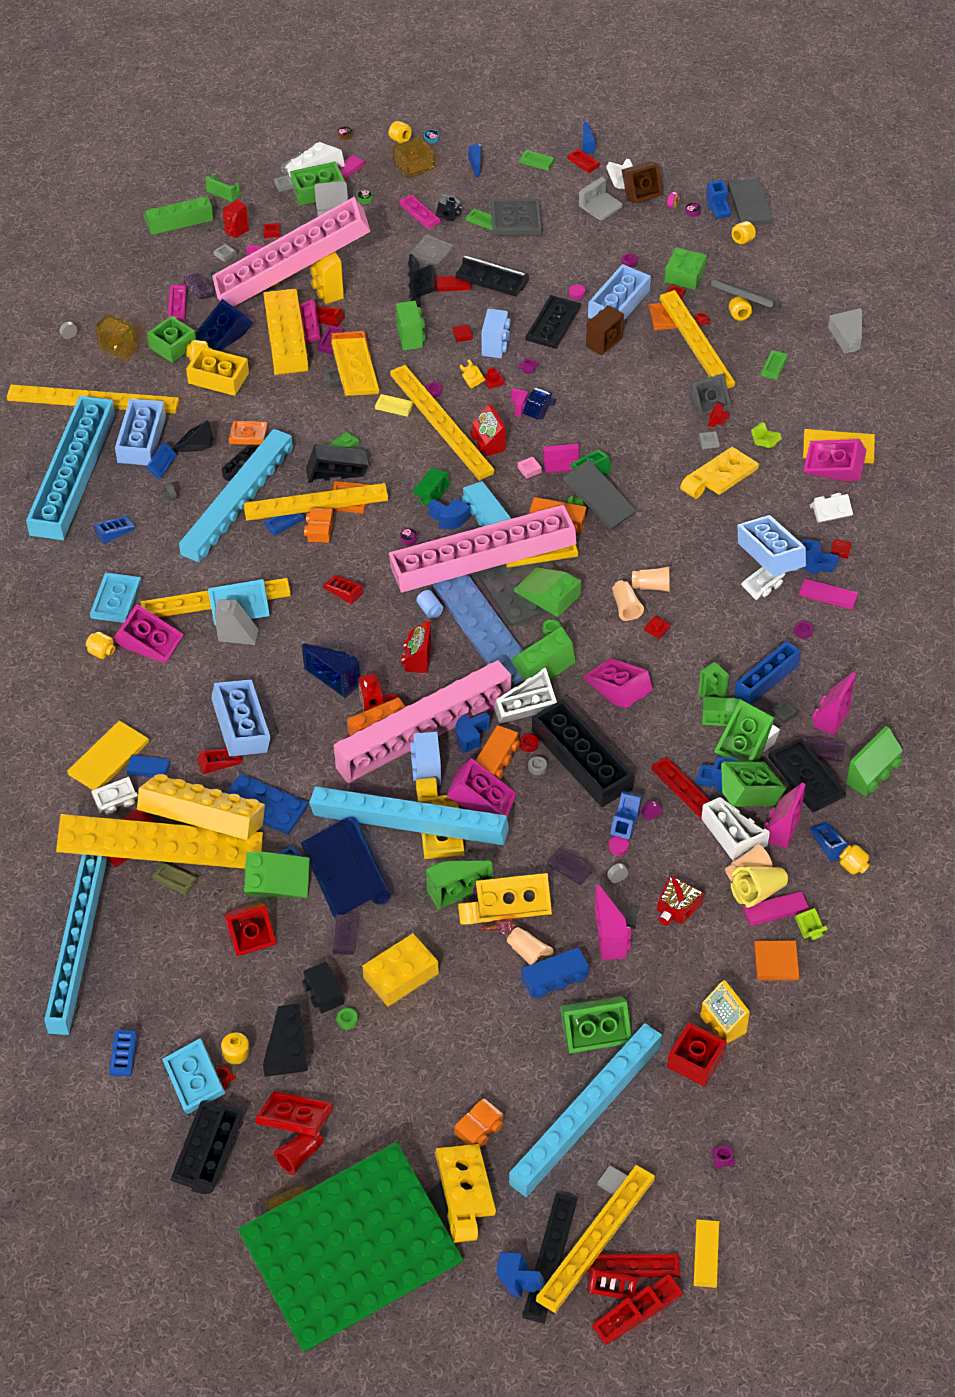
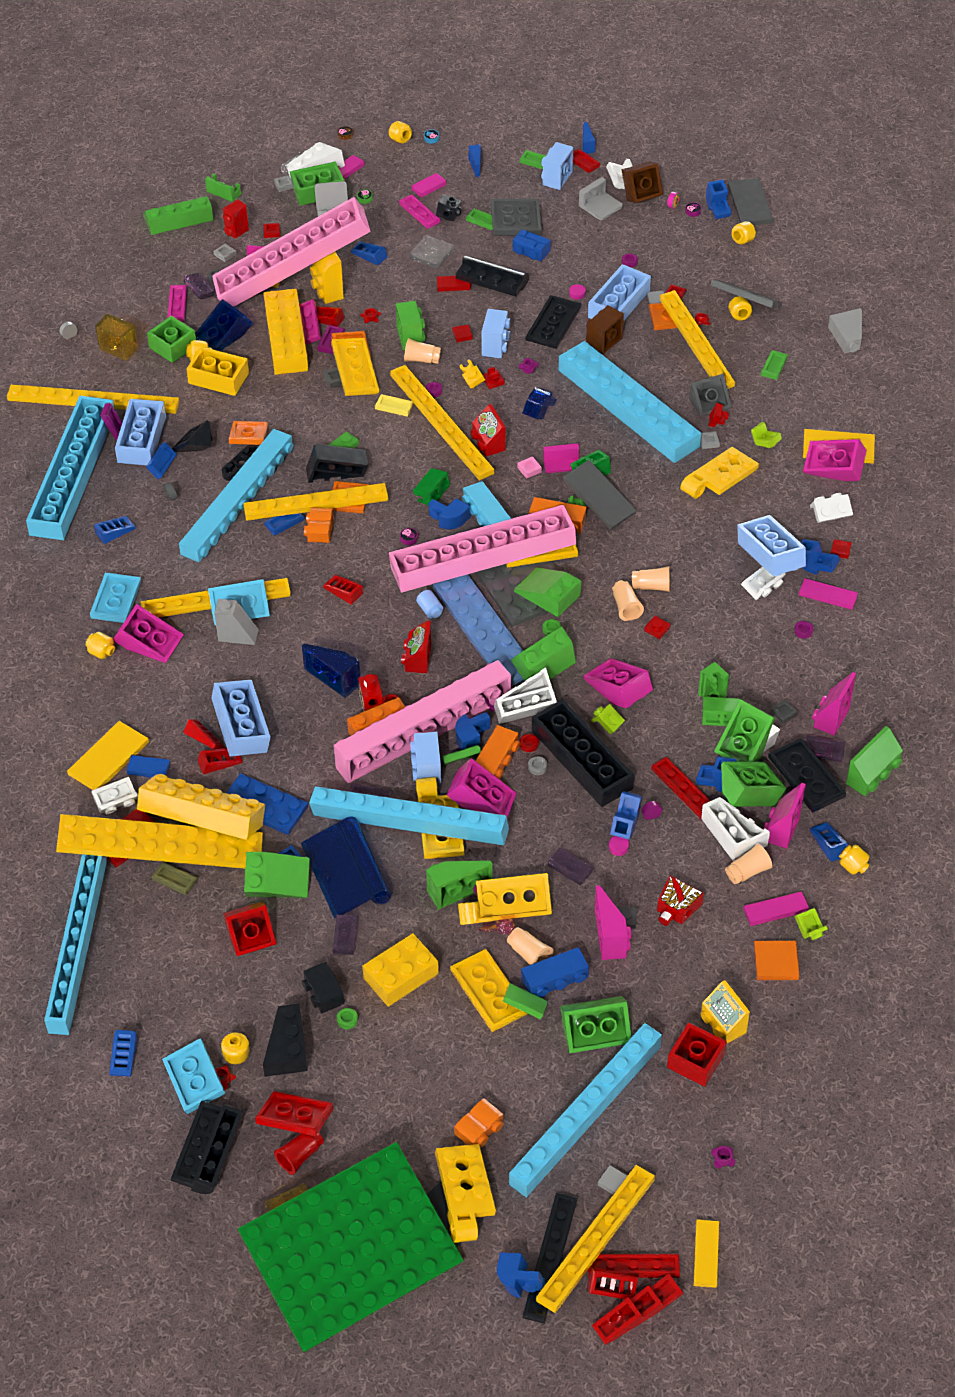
(111, 419): none -> magenta tile
(200, 733): none -> red slope
(370, 315): none -> red plate
(375, 255): none -> blue slope
(413, 157): clear yellow brick -> none
(421, 280): black bracket -> none
(421, 352): none -> light nougat plant
(428, 185): none -> dark pink tile
(460, 755): none -> bright green tile
(486, 989): none -> yellow tile
(519, 397): dark pink bracket -> none
(525, 1001): none -> bright green tile
(531, 245): none -> blue brick
(557, 165): none -> light blue brick
(608, 718): none -> lime bracket
(617, 873): light grey tile -> none
(629, 402): none -> medium azure brick
(653, 297): none -> light grey tile
(685, 268): bright green brick -> none
(757, 883): light yellow cone -> none
(767, 673): blue brick -> none

